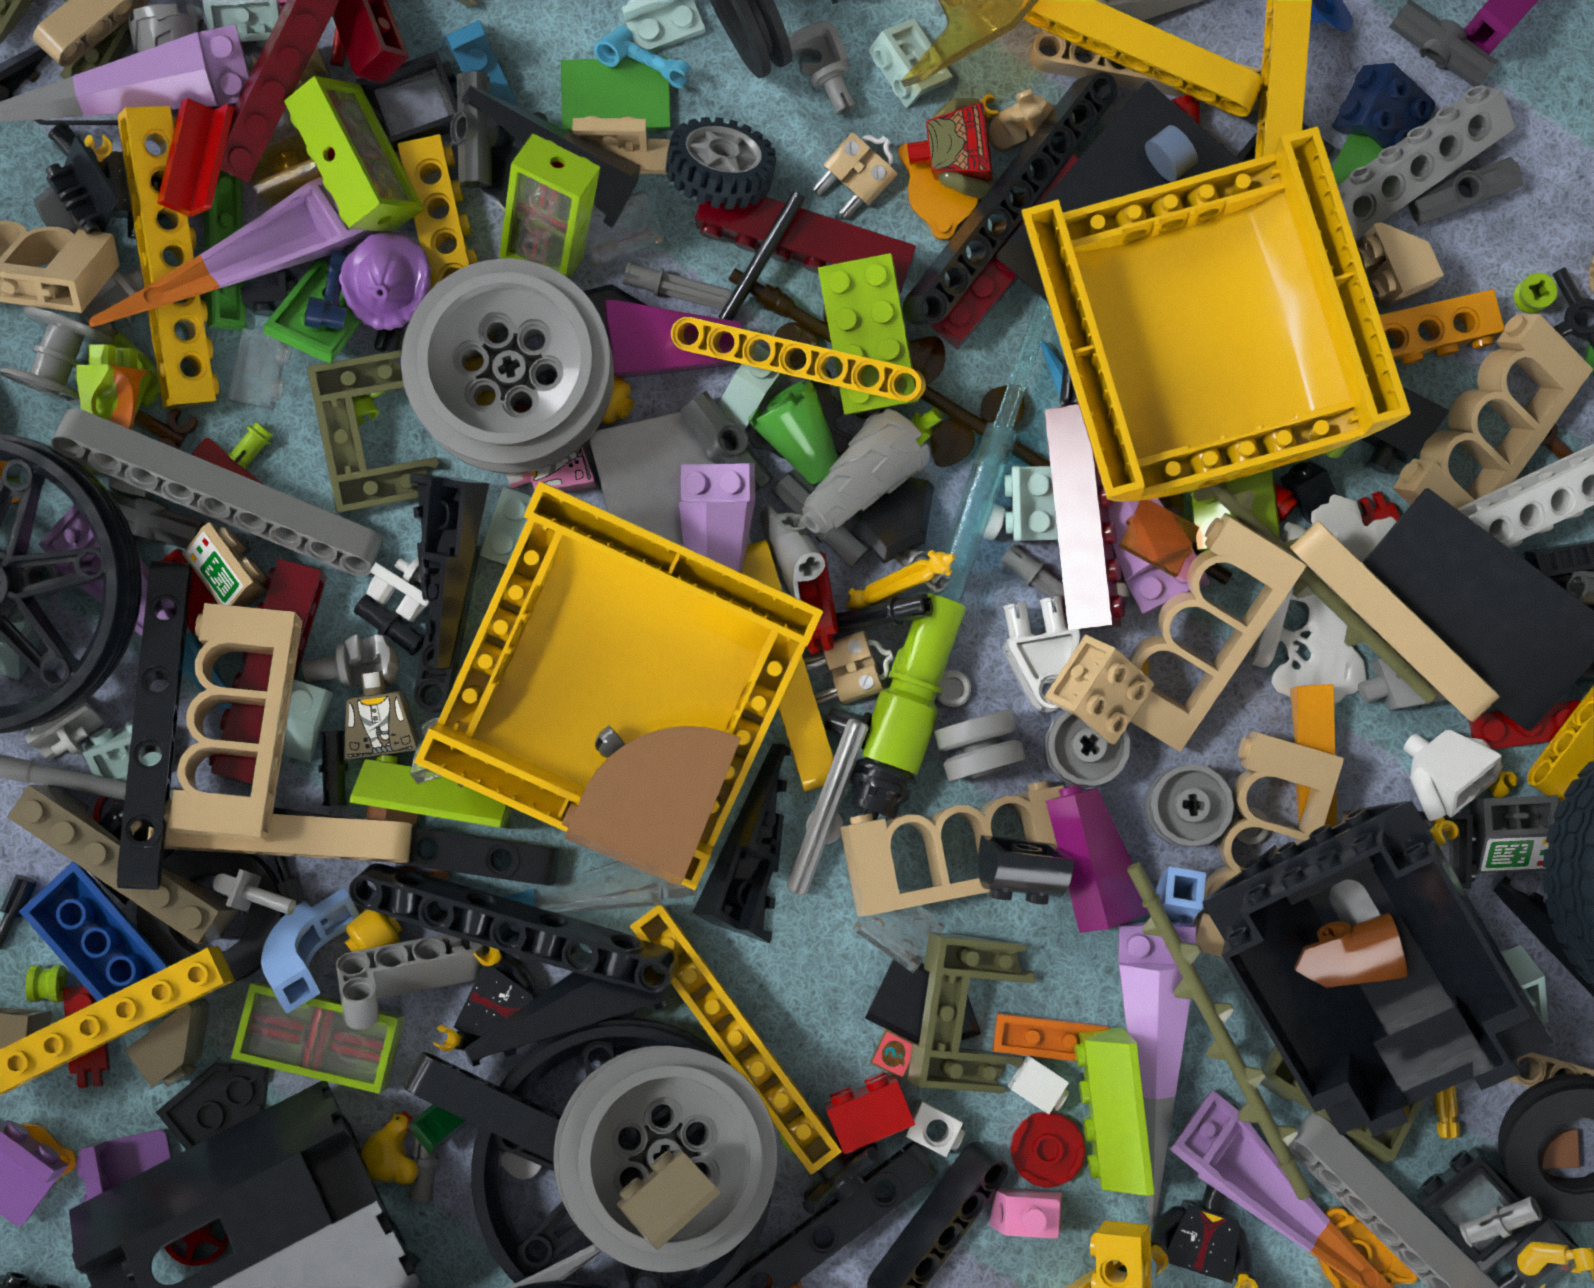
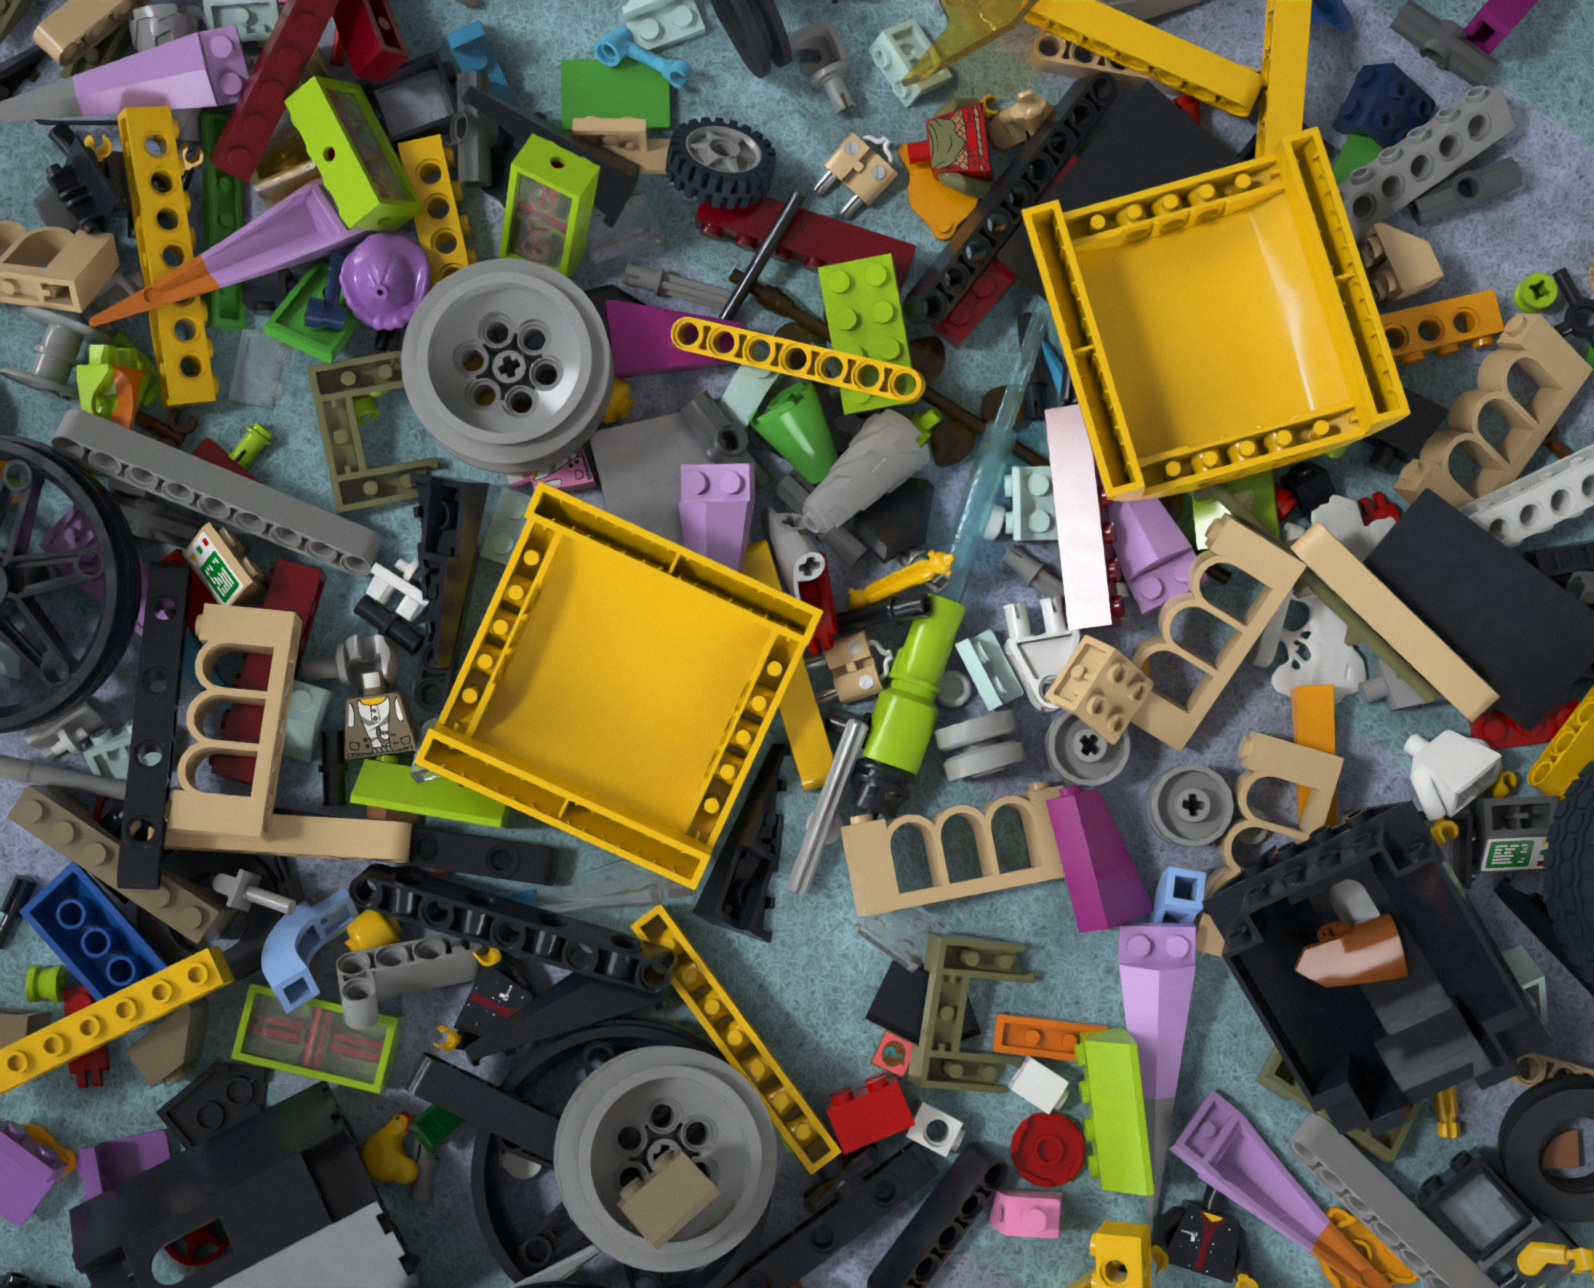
(195, 157): red panel -> none
(608, 742): dark grey hinge -> none
(654, 799): medium nougat brick -> none
(990, 669): none -> light aqua bracket
(1023, 867): black brick -> none
(1036, 388): none -> black axle
(1159, 537): clear orange piece -> none
(1171, 153): sand blue piece -> none
(1215, 1016): olive plant -> none
(1501, 1221): light grey pin -> none

